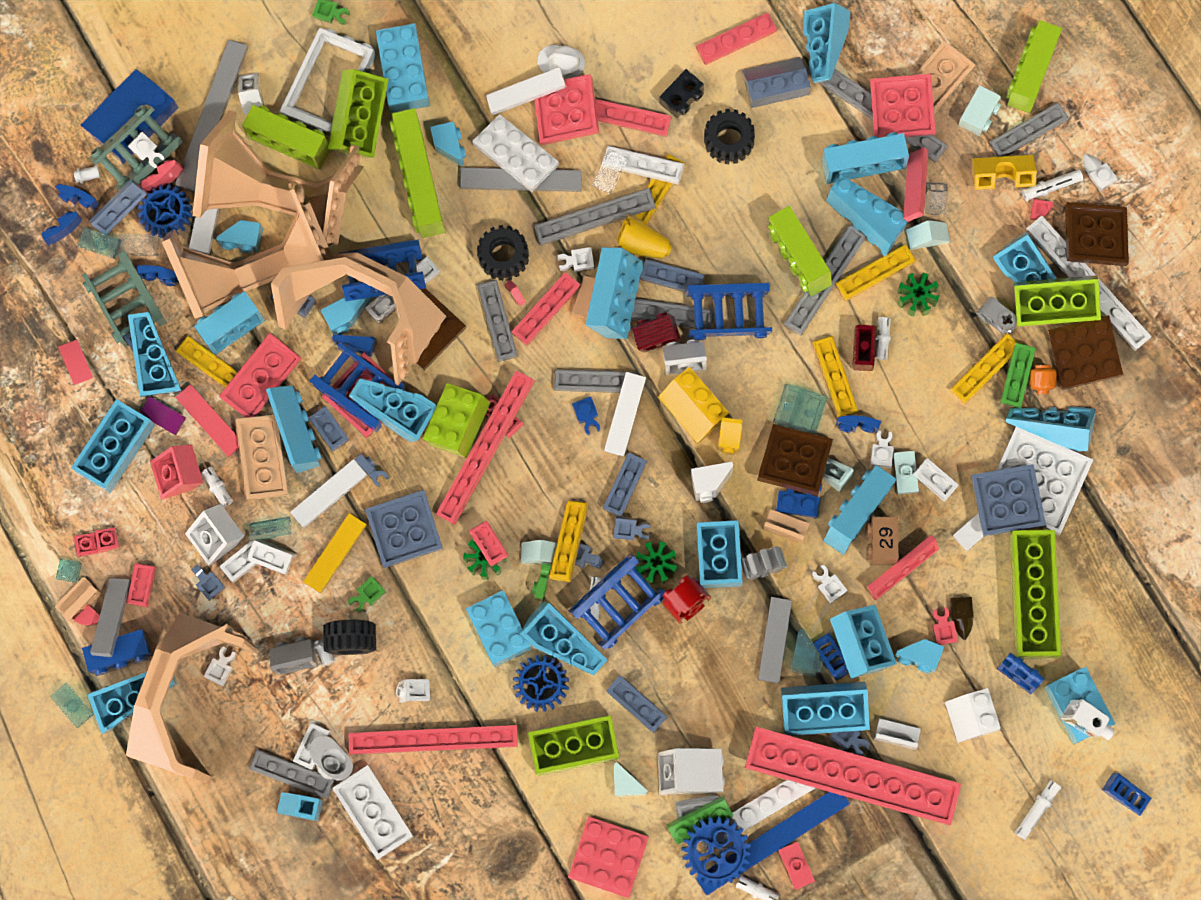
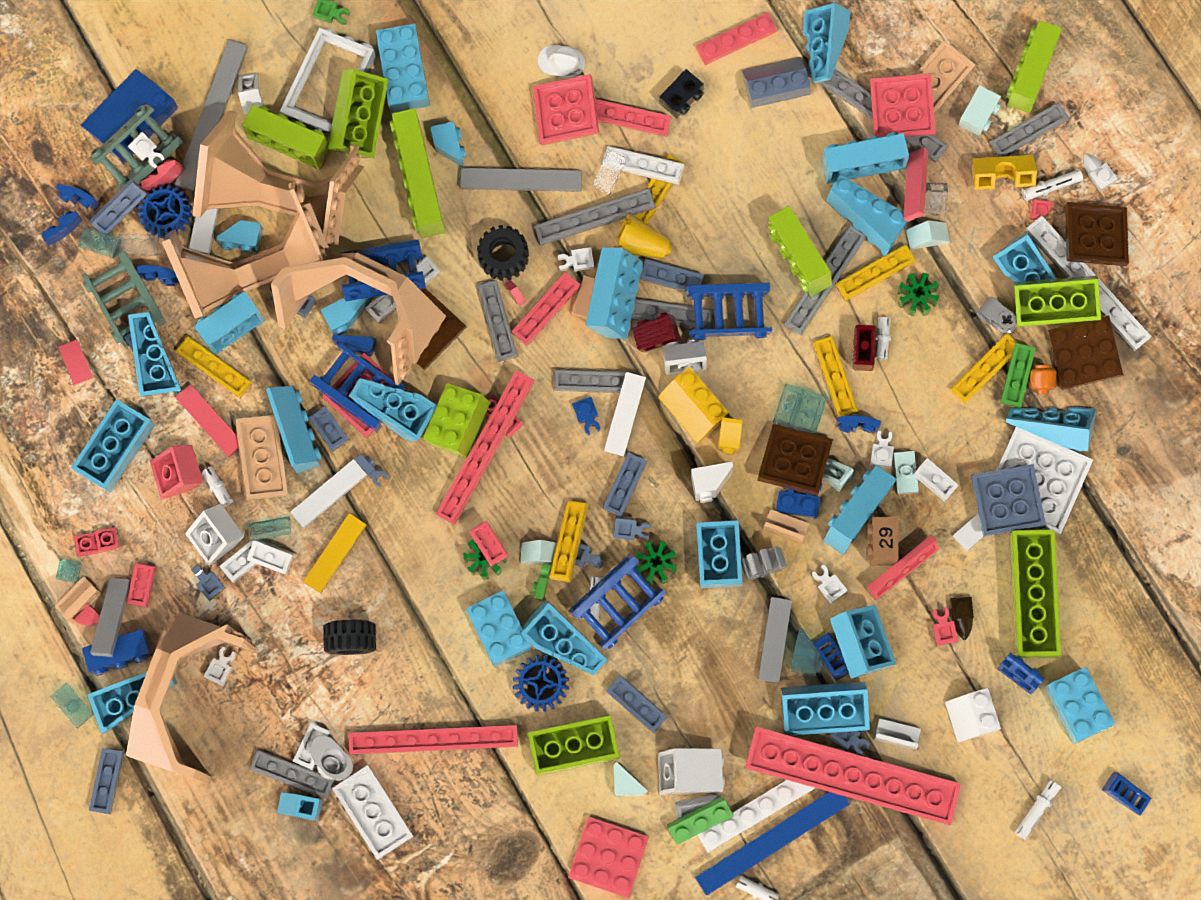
(86, 174): white pin -> none
(106, 781): none -> sand blue plate
(163, 415): magenta slope -> none
(263, 370): coral tile -> none
(292, 657): light grey slope -> none
(325, 657): white pin -> none
(369, 592): bright green plate -> none
(404, 529): sand blue plate -> none
(413, 690): white bracket -> none
(515, 153): white plate -> none
(526, 91): white tile -> none
(685, 599): red brick -> none
(724, 869): blue gear -> none
(733, 121): black tyre -> none
(796, 865): coral plate -> none
(921, 654): medium azure slope -> none
(1082, 714): white torso -> none

